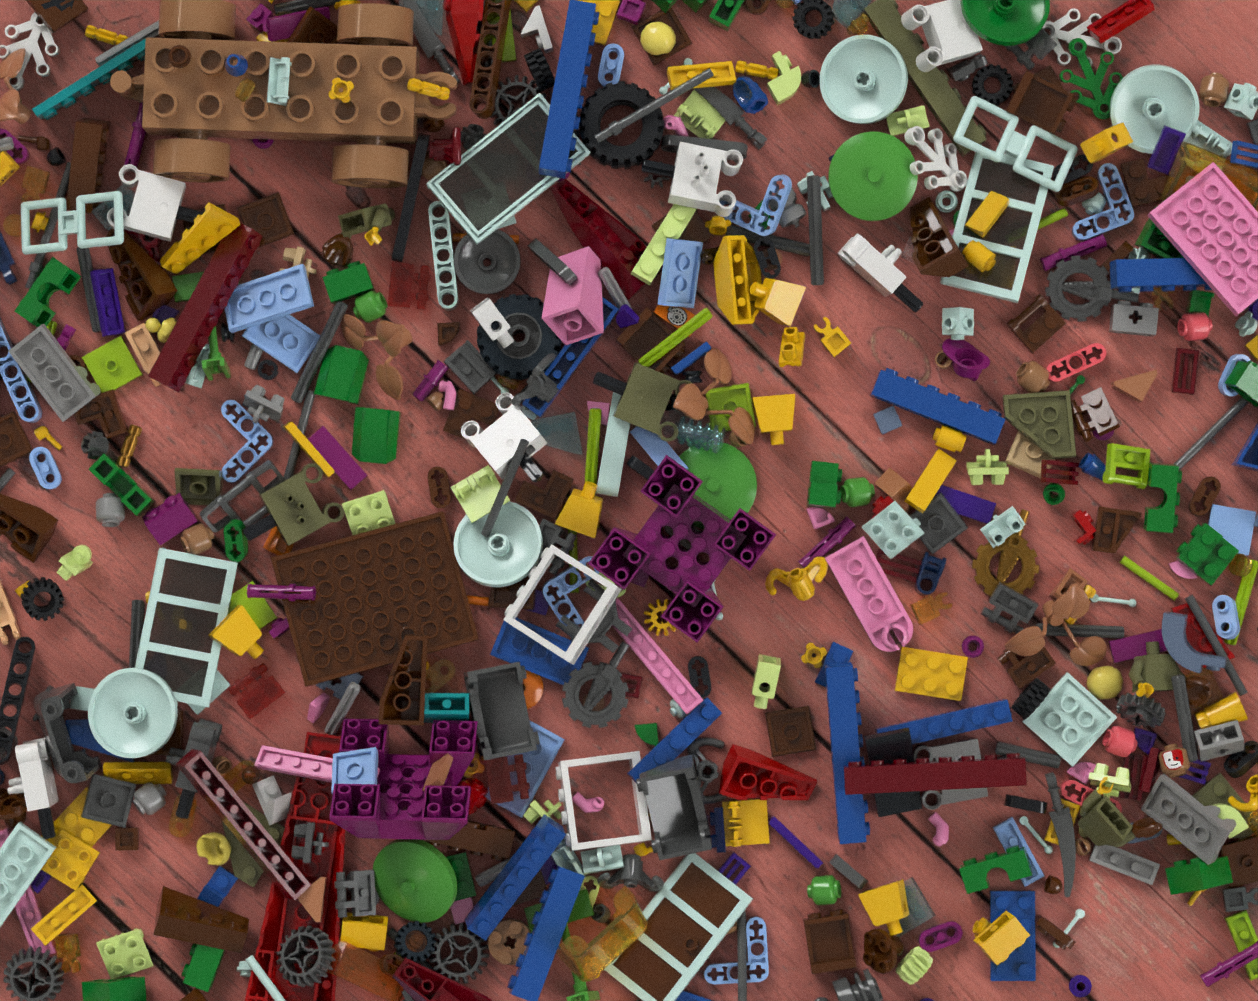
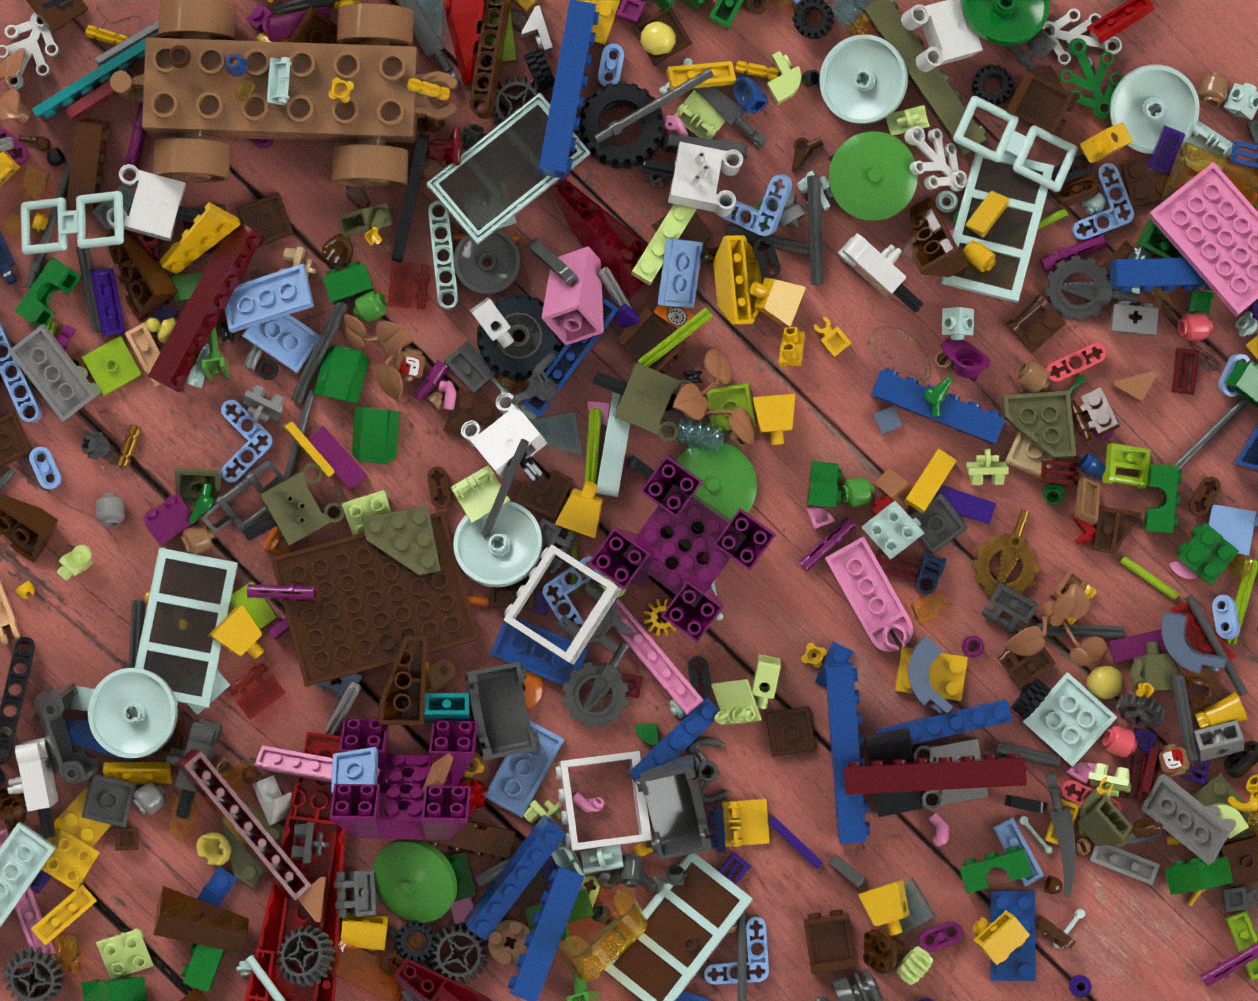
(42, 432): yellow hand -> none
(42, 611): black tyre -> none
(90, 101): none -> coral beam
(107, 410): reddish brown plate -> none
(122, 484): green arch -> none
(202, 504): none -> green animal
(232, 540): green beam -> none
(317, 707): bright pink tile -> none
(405, 538): none -> olive plate
(410, 363): none -> head
(447, 332): reddish brown tile -> none
(500, 782): clear red plate -> none
(654, 446): light blue tile -> none
(675, 875): none -> dark grey plate
(691, 358): blue tile -> none
(718, 225): yellow plate -> none
(735, 703): none -> yellowish green hinge
(757, 776): red wedge -> none
(799, 579): yellow piece -> none
(803, 150): none -> reddish brown animal
(824, 890): bright green head -> none
(918, 674): none -> sand blue arch
(937, 395): none -> green animal
(949, 438): yellow brick -> none
(963, 69): dark grey plate -> none
(1003, 526): light aqua hips -> none
(1088, 500): none -> medium nougat tile
(1132, 602): light aqua hinge -> none

